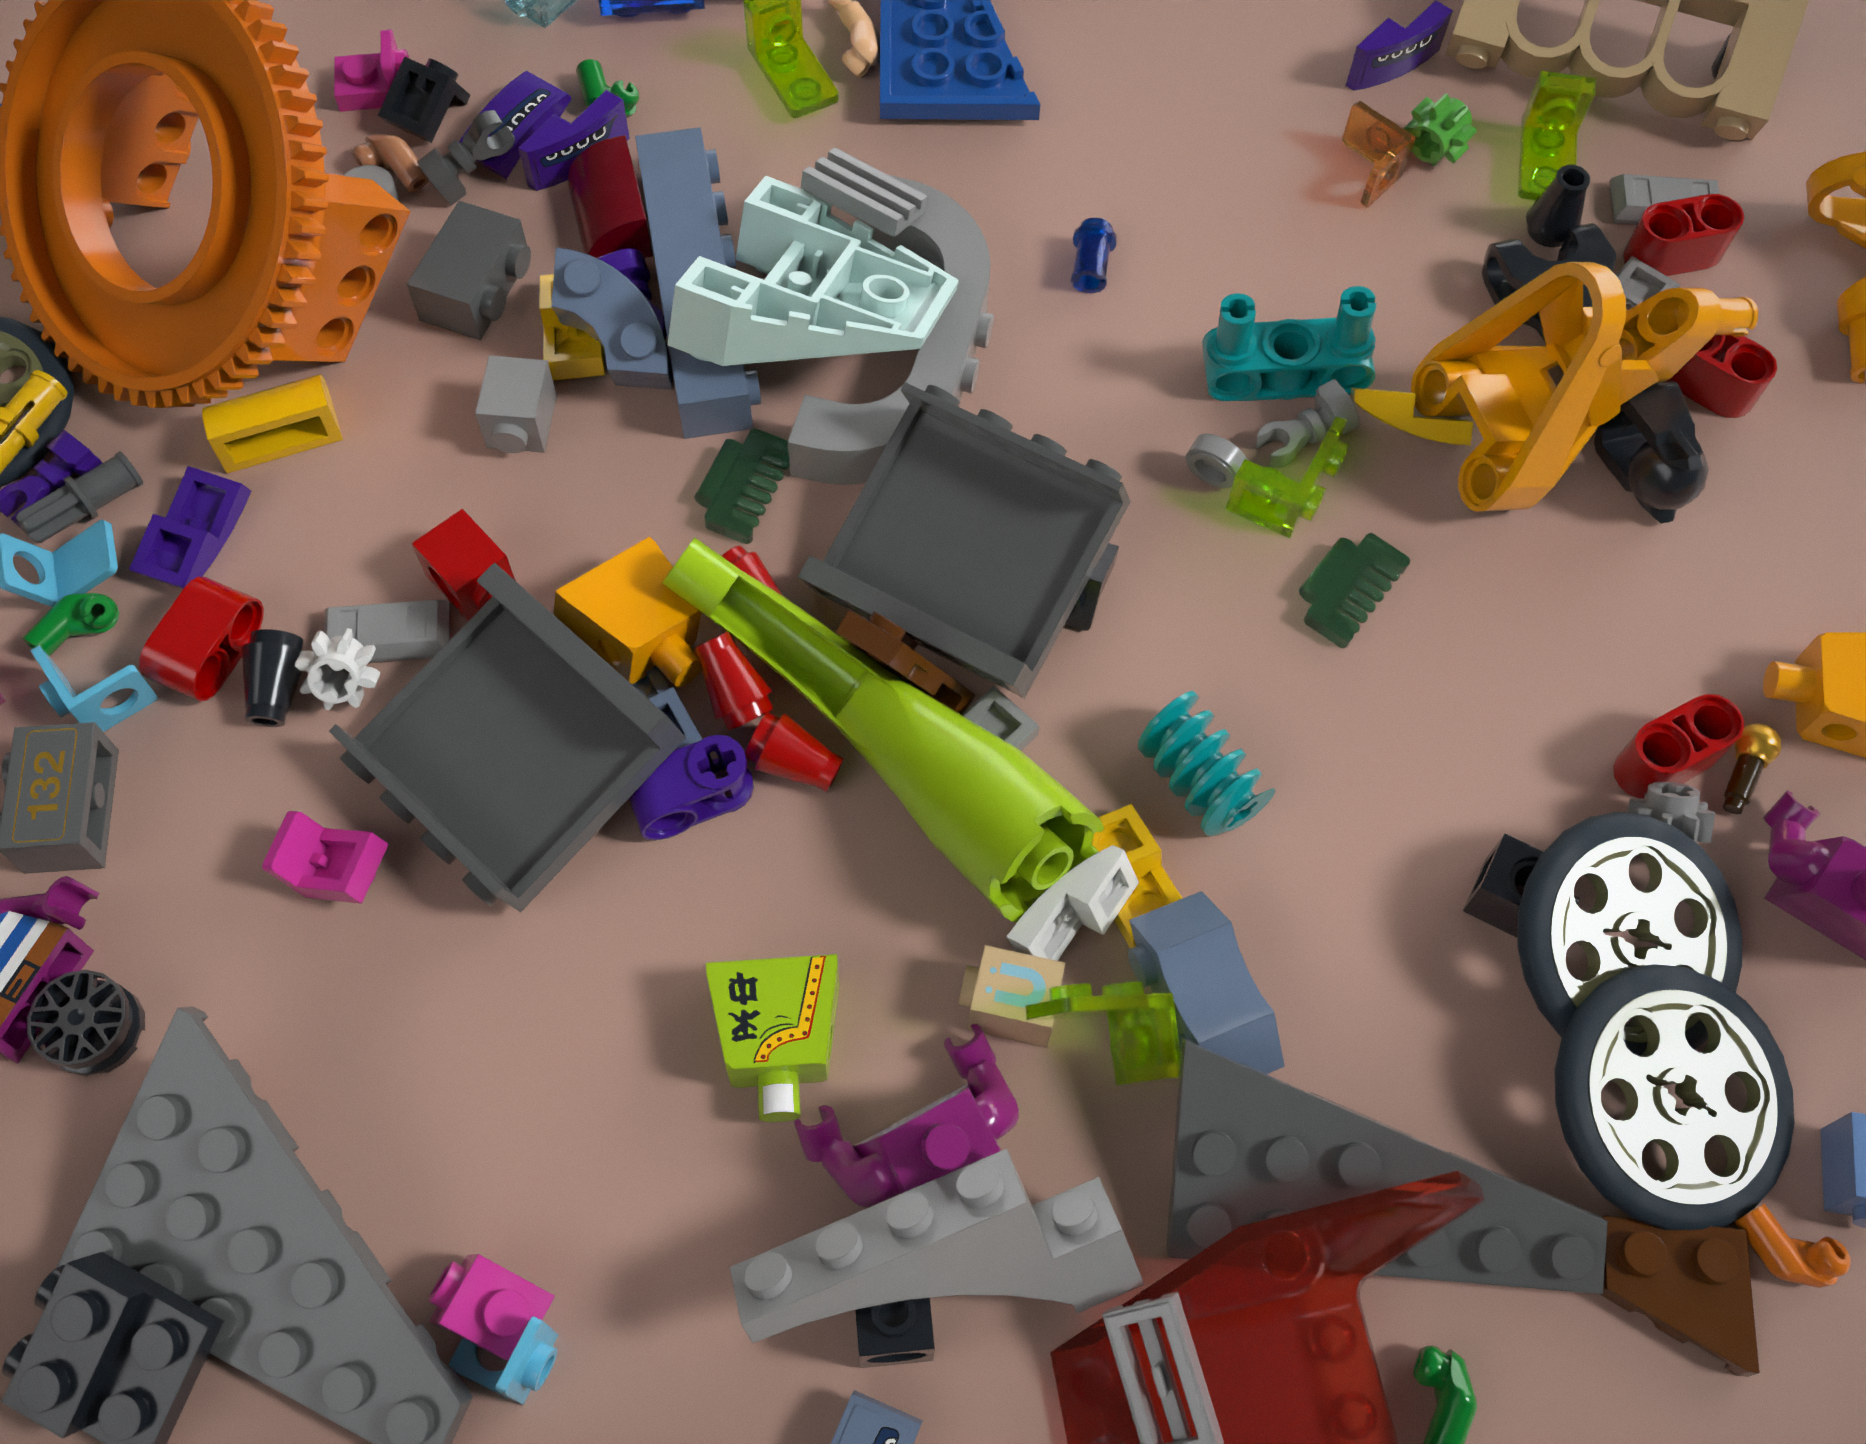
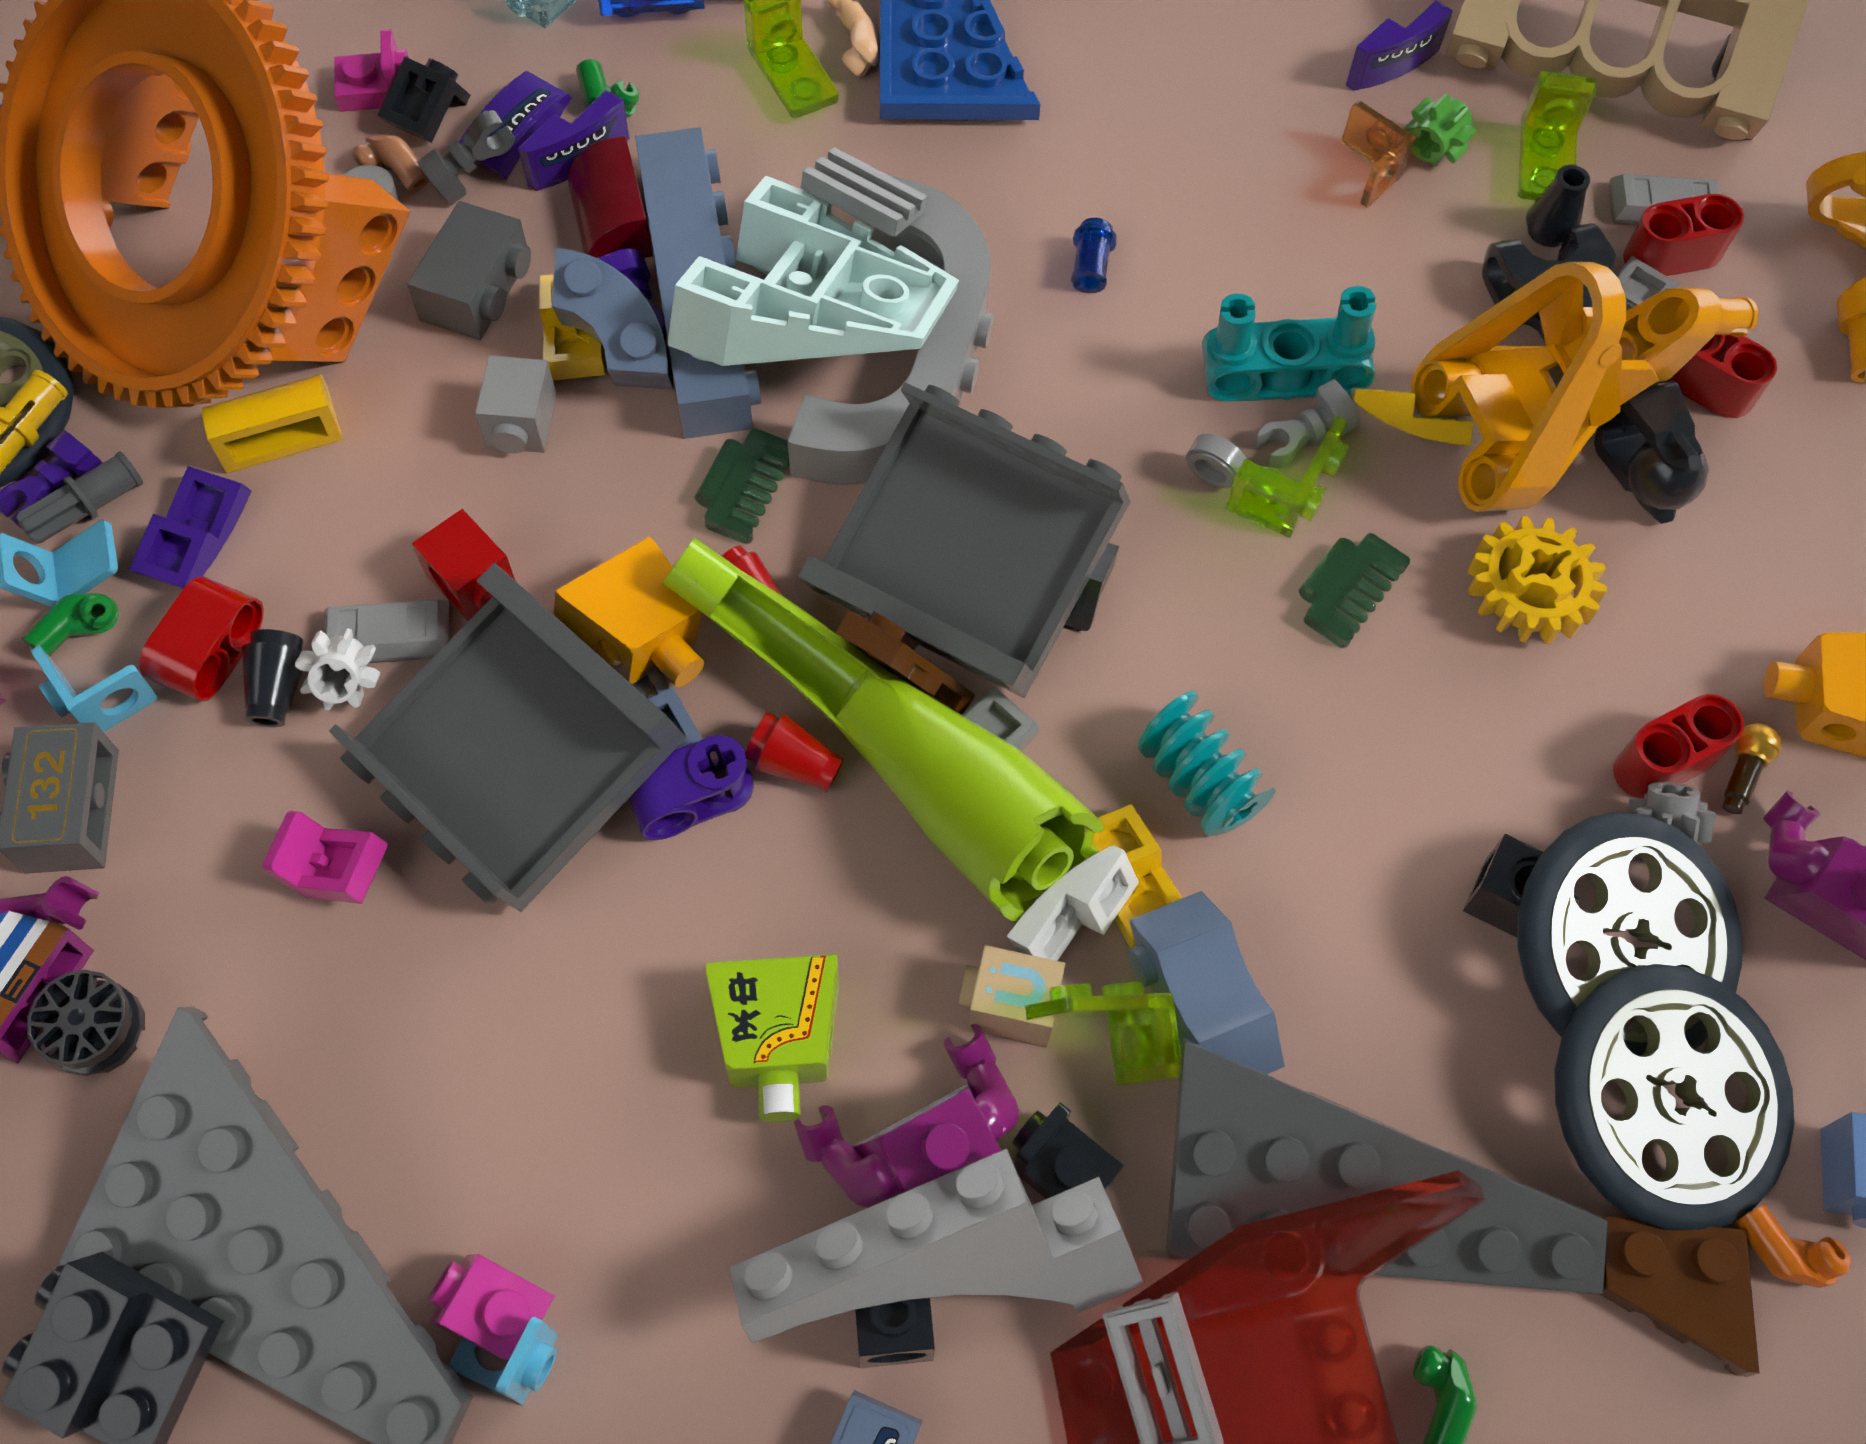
(732, 682): red cone -> none
(1060, 1155): none -> black bracket
(1538, 580): none -> yellow gear

